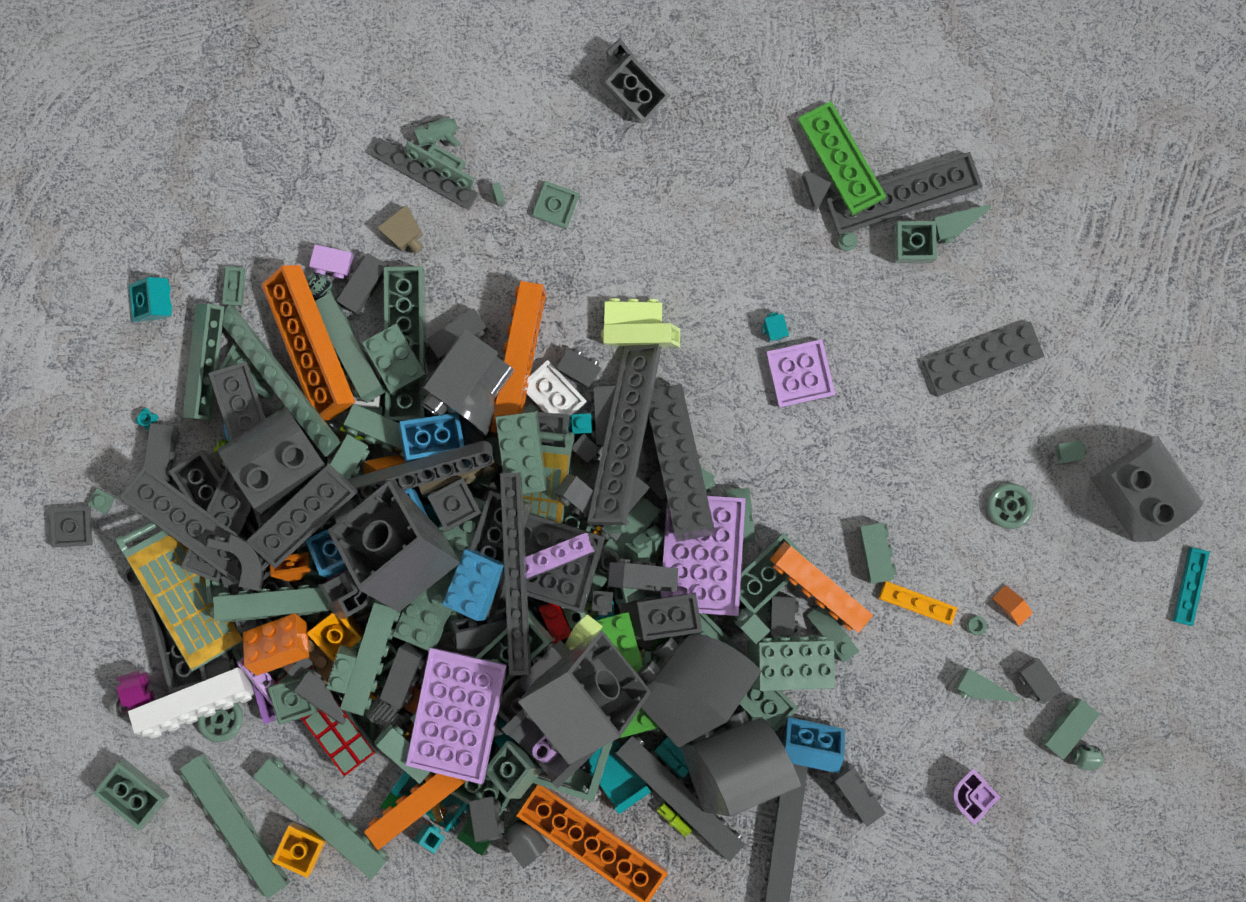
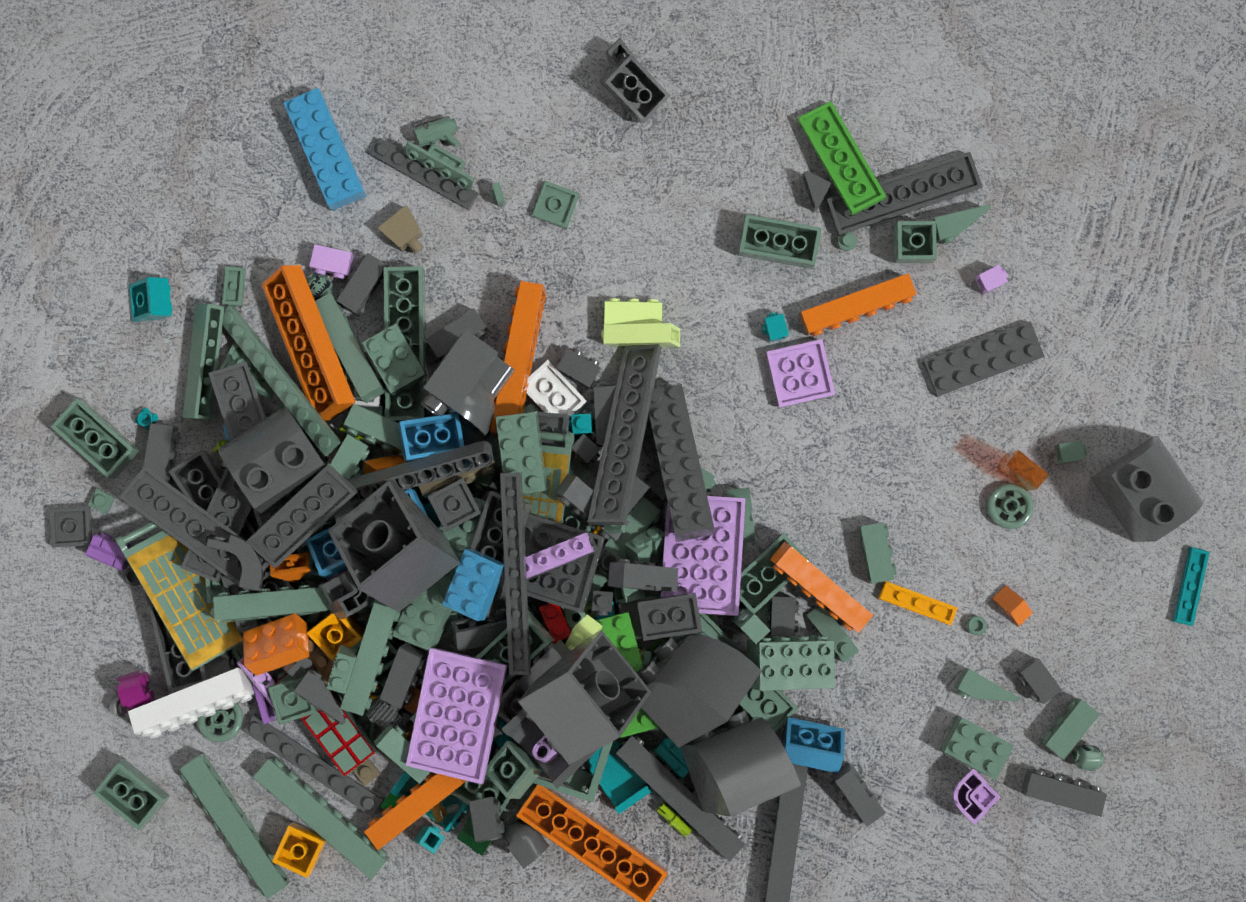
(95, 438): none -> sand green brick
(107, 551): none -> medium lavender brick
(313, 765): none -> dark grey plate
(325, 149): none -> dark azure brick
(366, 772): none -> dark tan plate
(779, 241): none -> sand green brick
(858, 304): none -> orange brick
(976, 747): none -> sand green brick
(991, 279): none -> lavender brick
(1022, 470): none -> clear orange brick
(1064, 793): none -> dark grey brick

